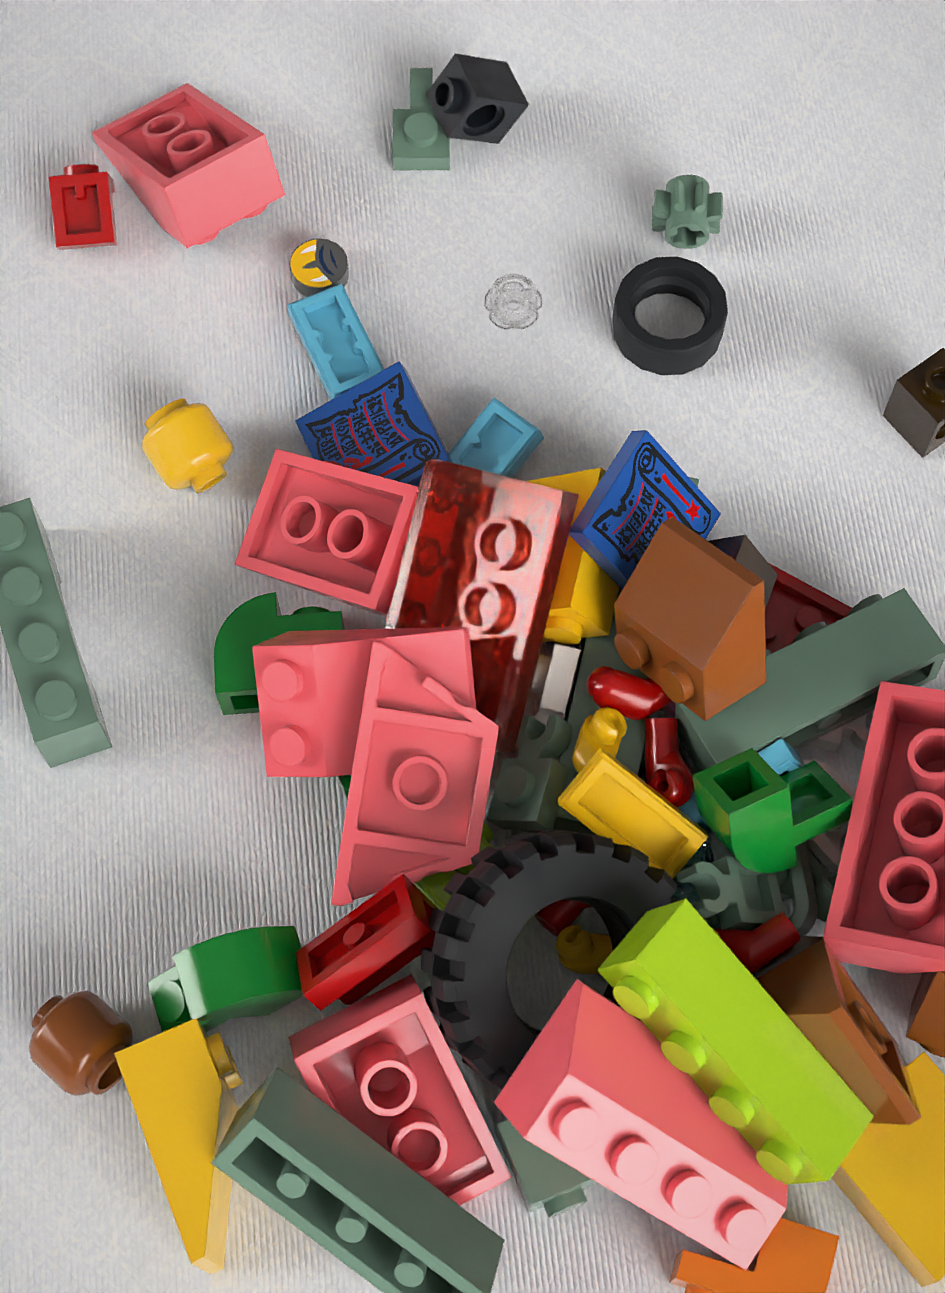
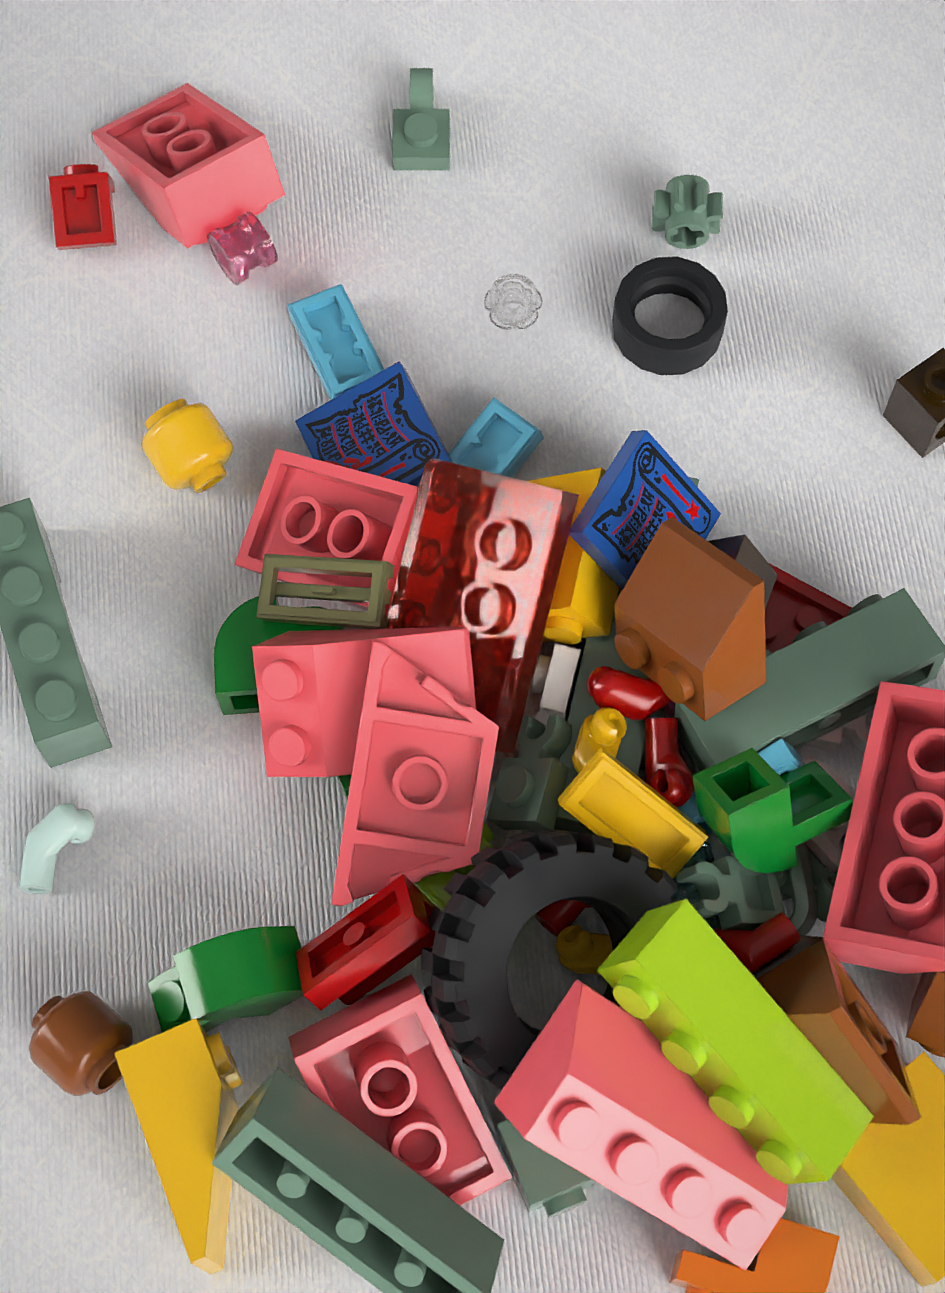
(45, 841): none -> light aqua arm
(242, 247): none -> clear pink wheel
(318, 266): tile -> none
(376, 596): none -> olive tile
(477, 99): black brick -> none

